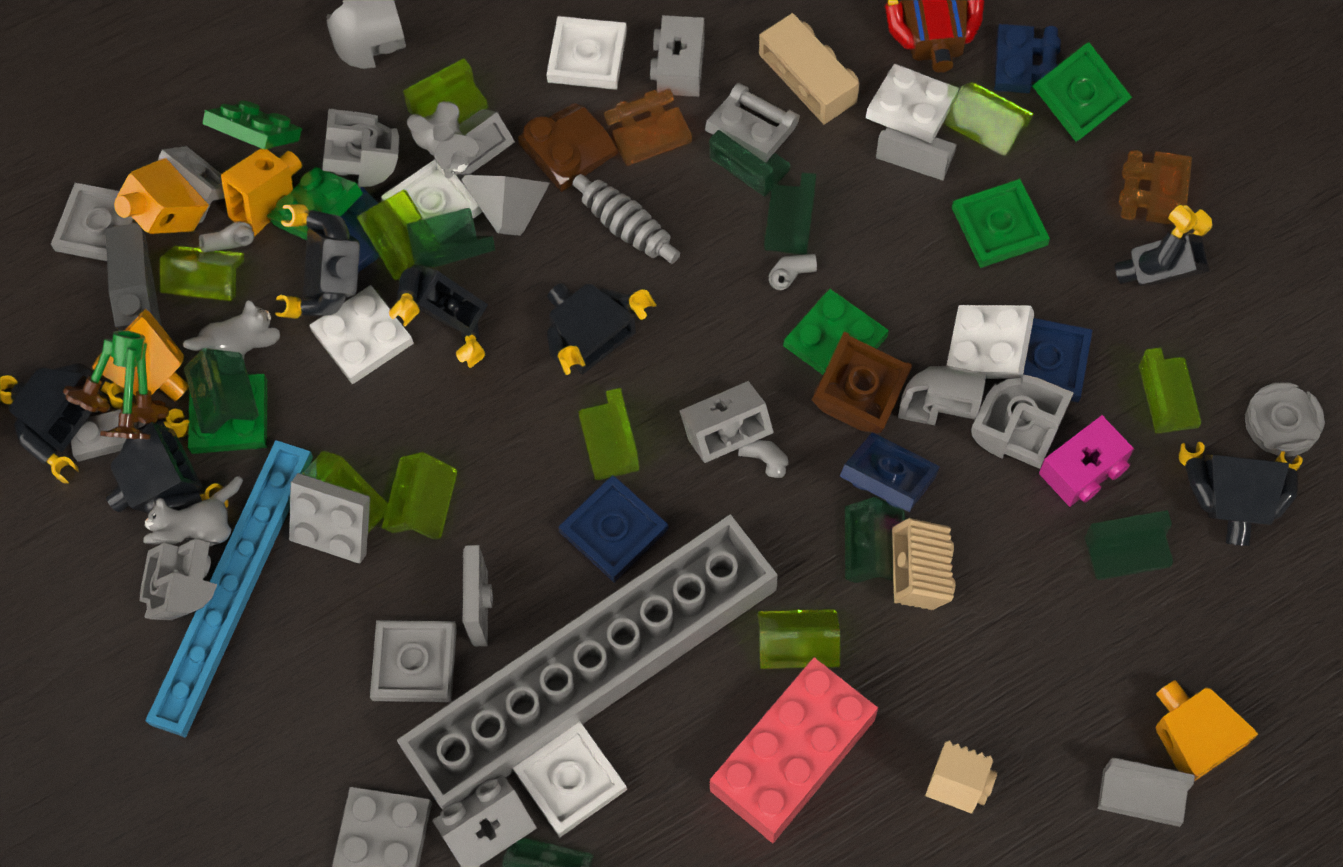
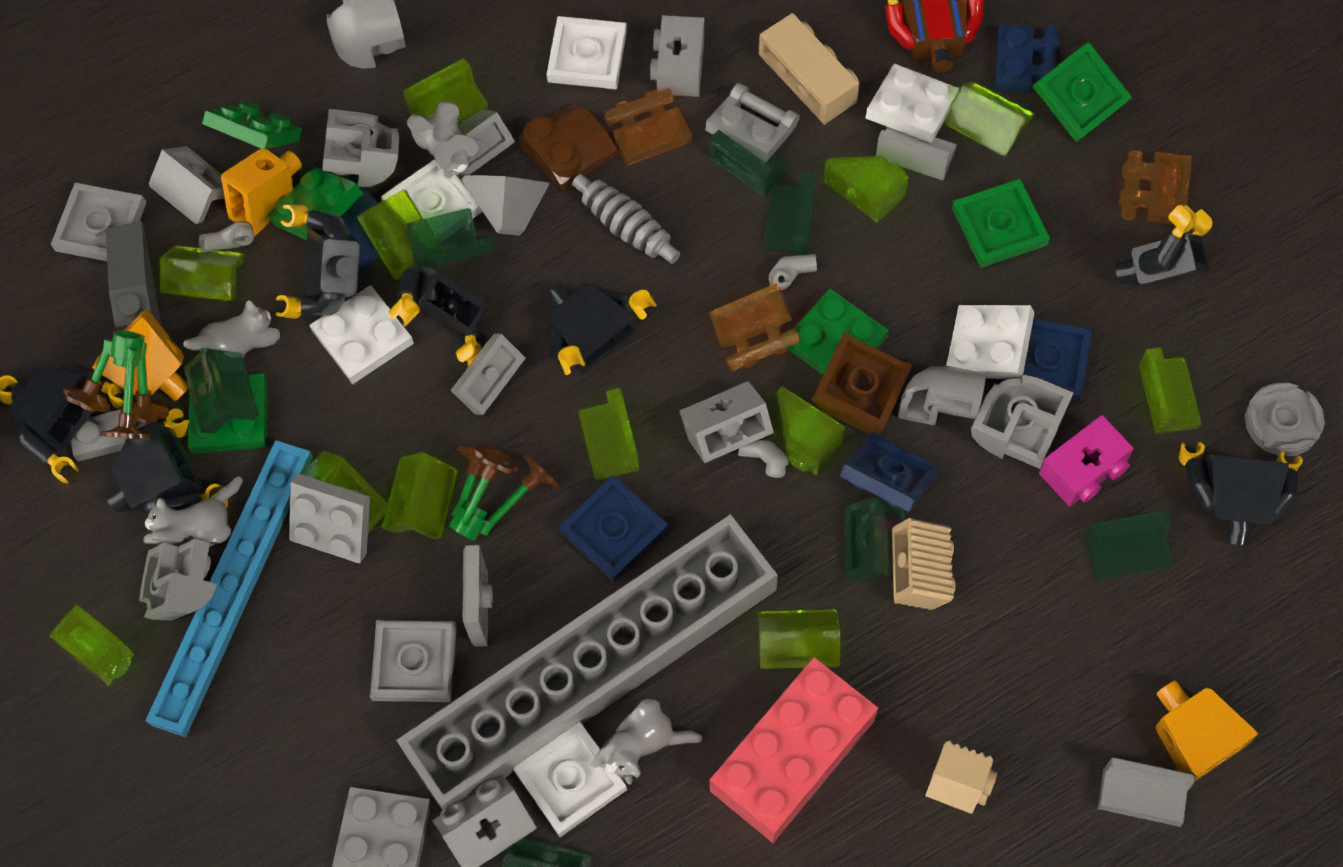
(92, 645): none -> clear neon green slope
(160, 199): light orange torso -> none
(486, 462): none -> plant
(488, 374): none -> light grey plate
(639, 735): none -> light grey animal
(750, 317): none -> clear orange plate
(807, 432): none -> clear neon green slope
(867, 183): none -> clear neon green slope

